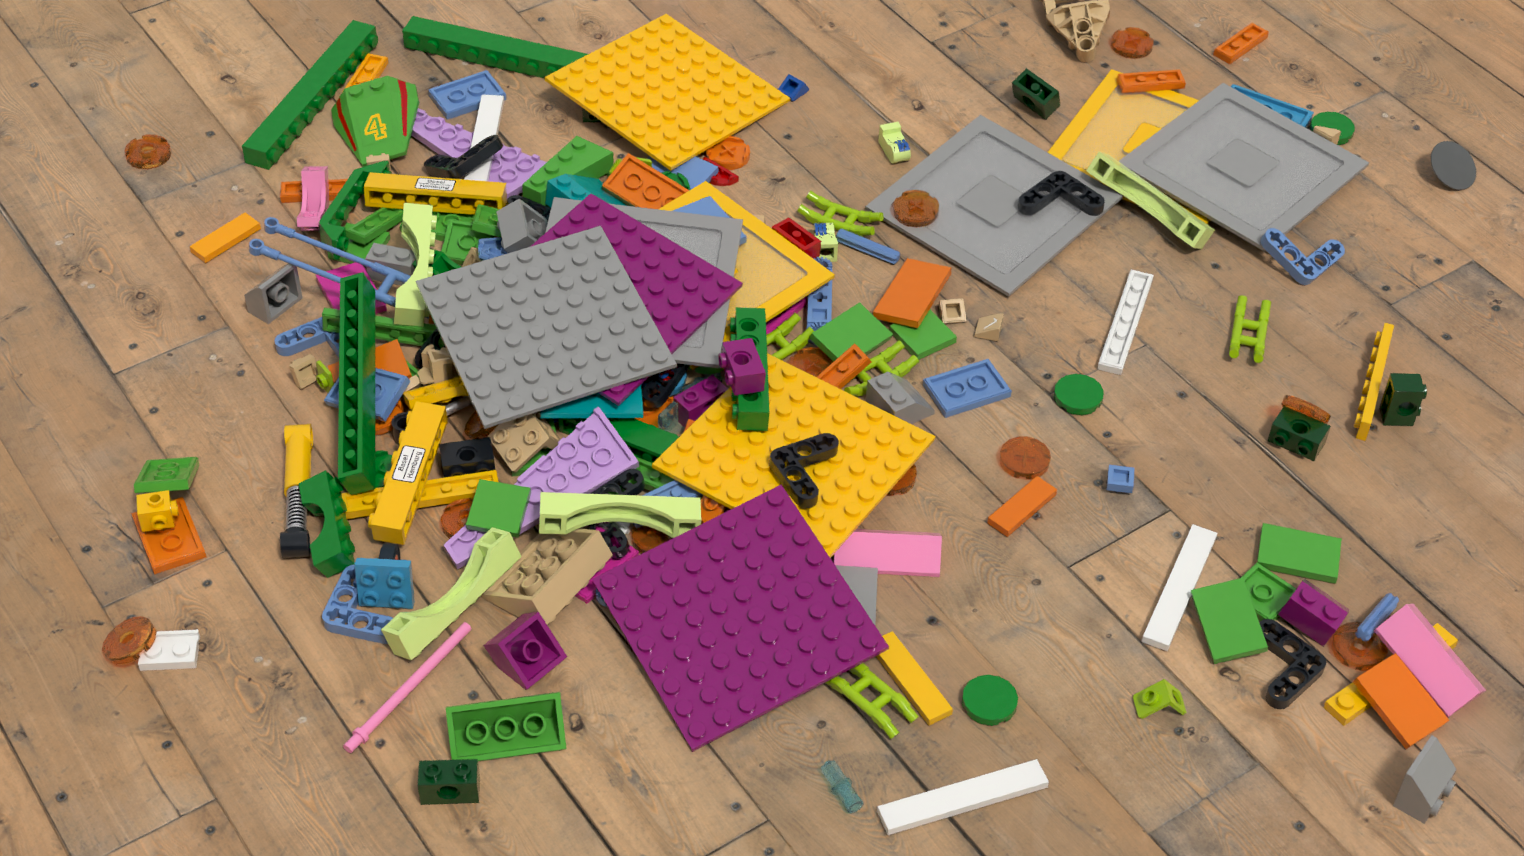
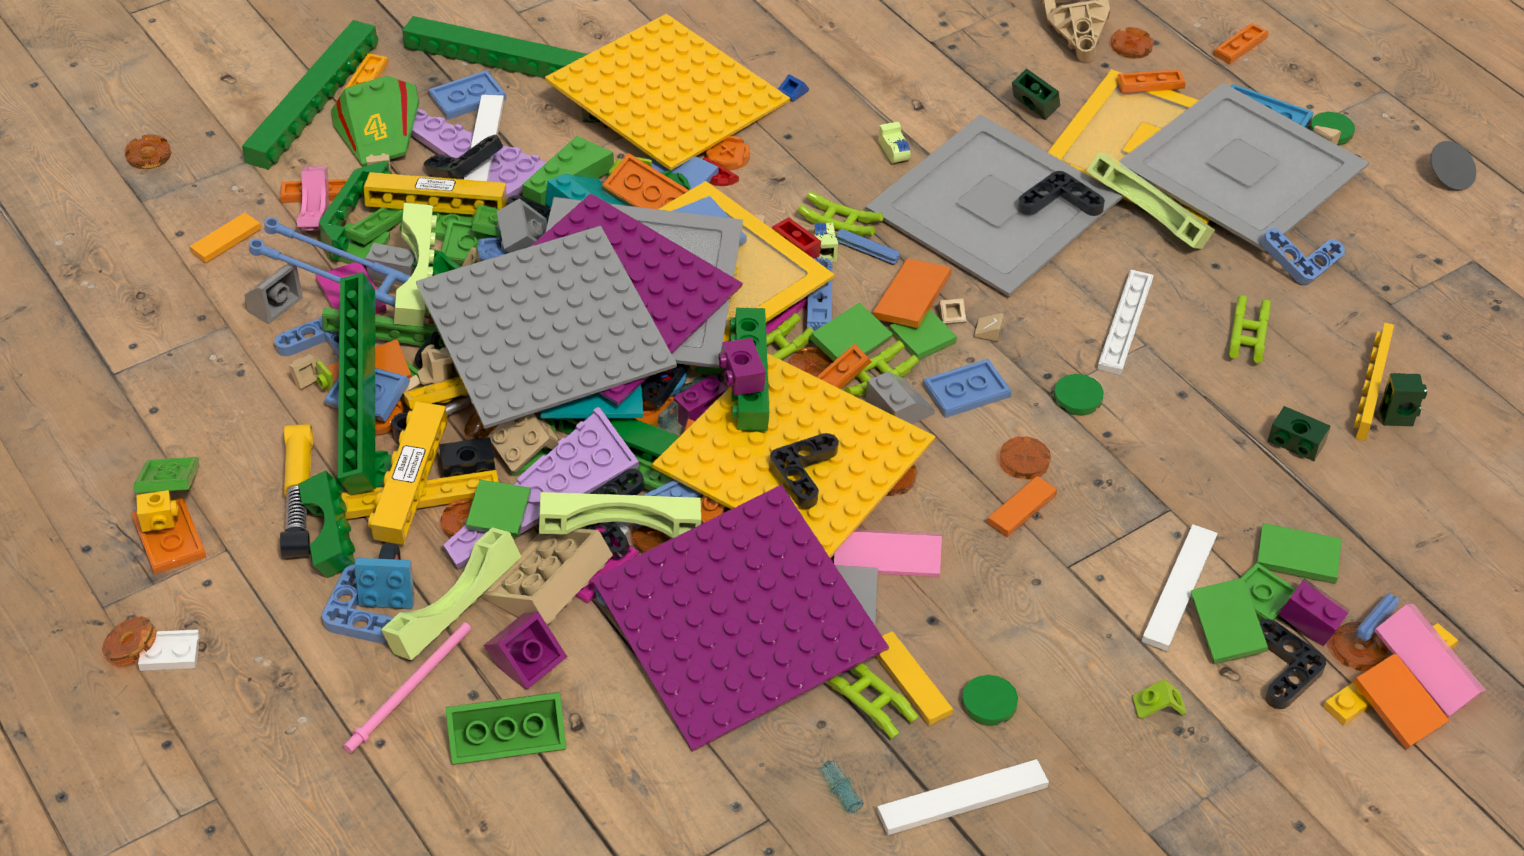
(449, 781): dark green brick -> none
(916, 208): clear orange tile -> none
(1120, 479): medium blue plate -> none
(1306, 408): clear orange tile -> none
(1426, 782): light grey slope -> none

